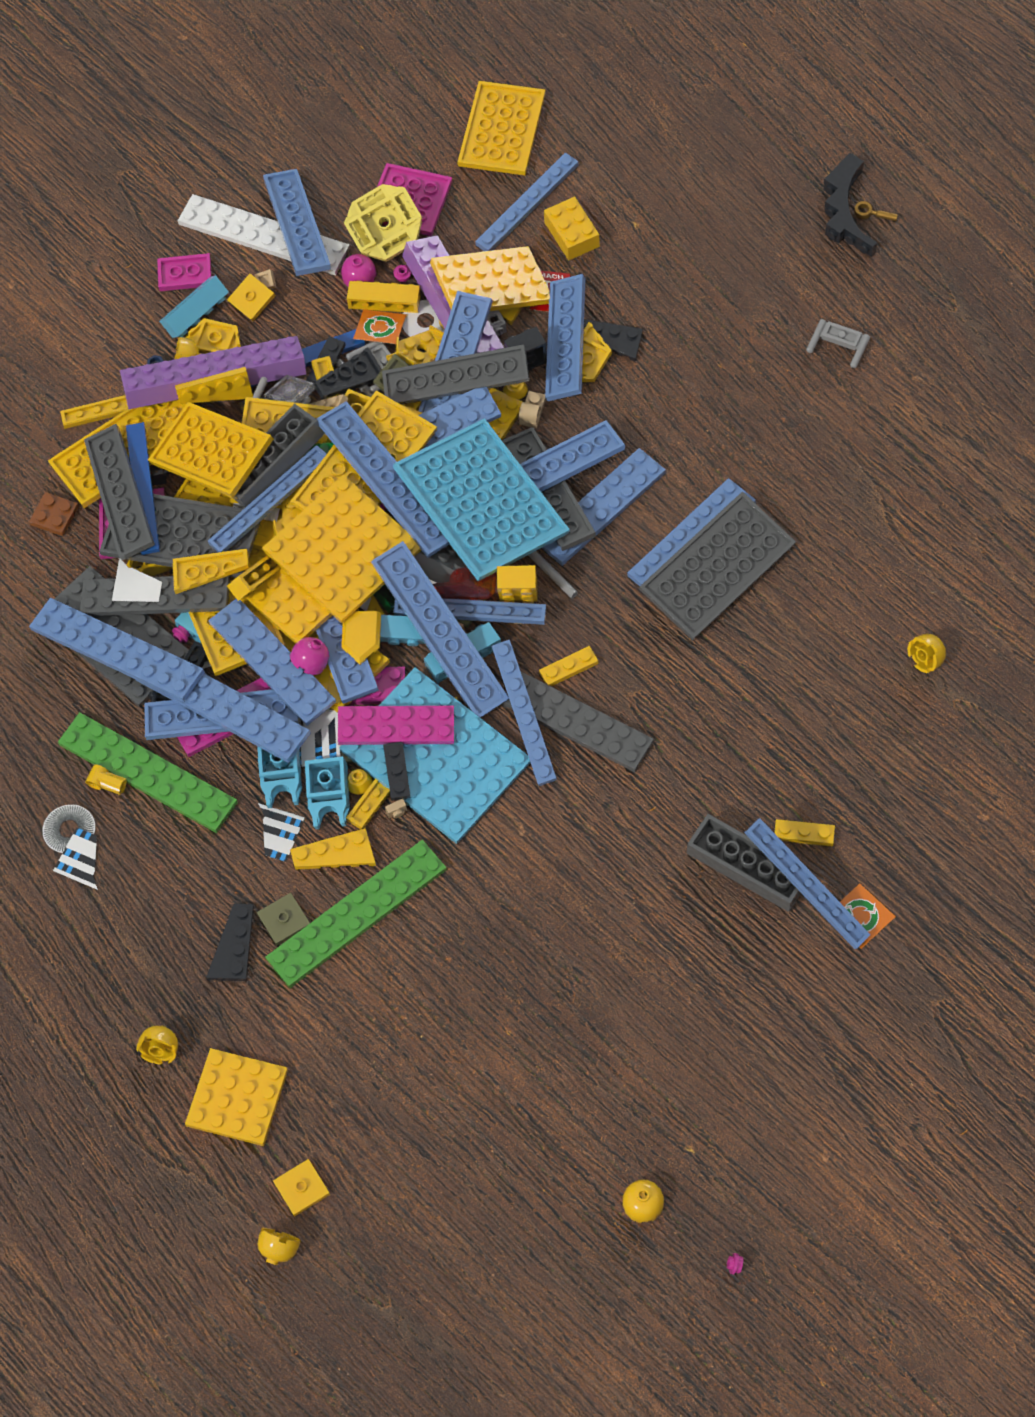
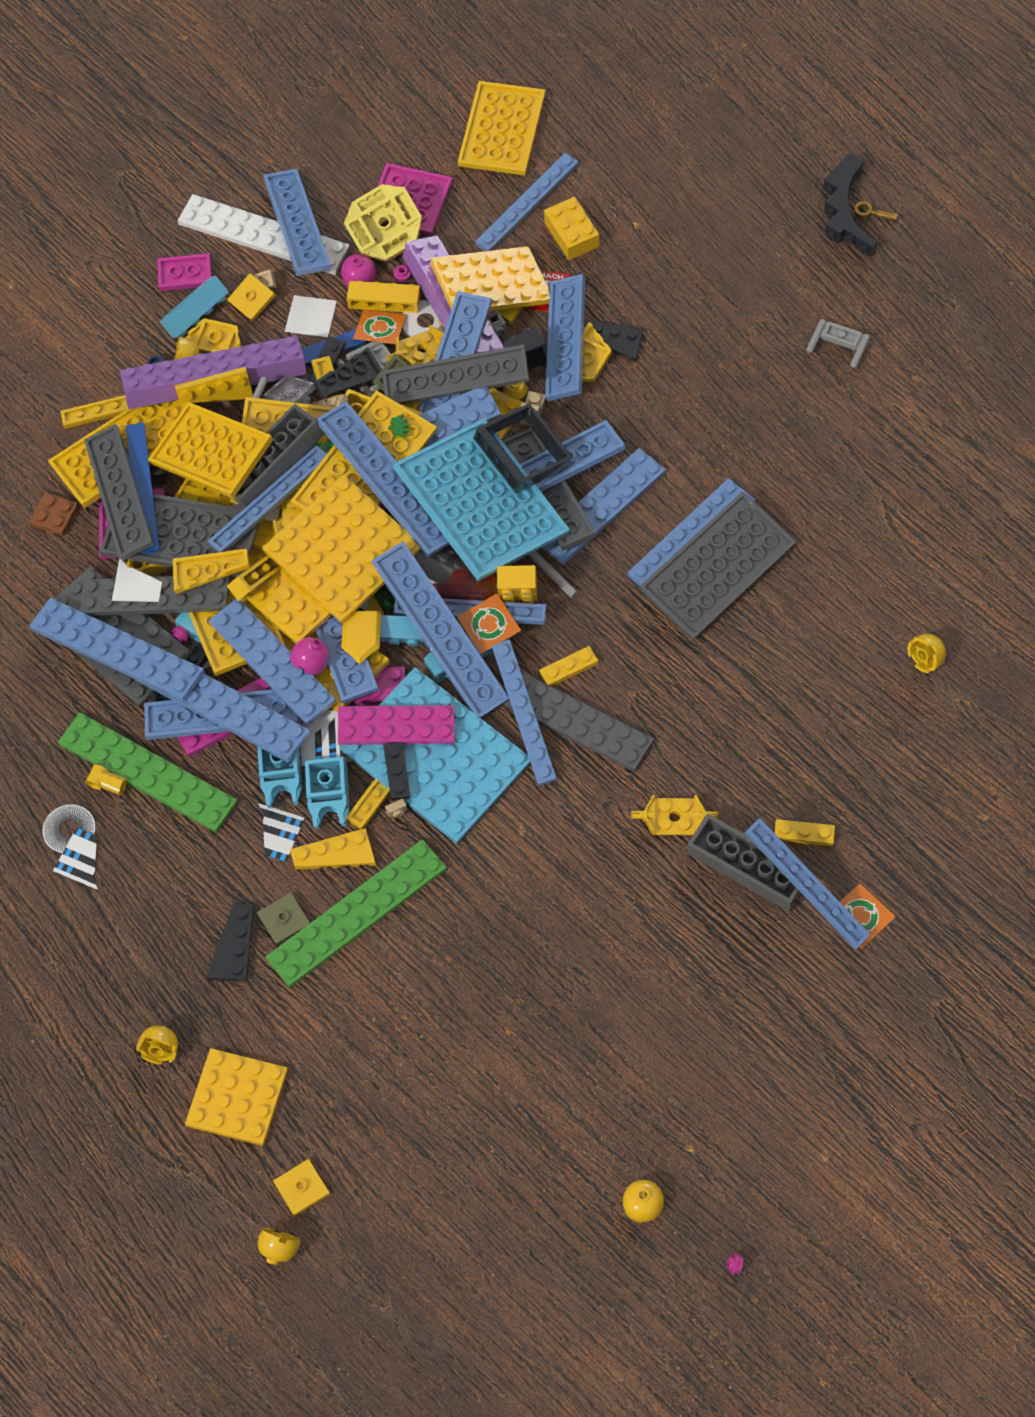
(310, 316): none -> white sticker
(358, 781): yellow cone -> none
(399, 425): none -> green piece
(488, 623): none -> orange sticker
(501, 460): none -> black window
(660, 809): none -> yellow plate

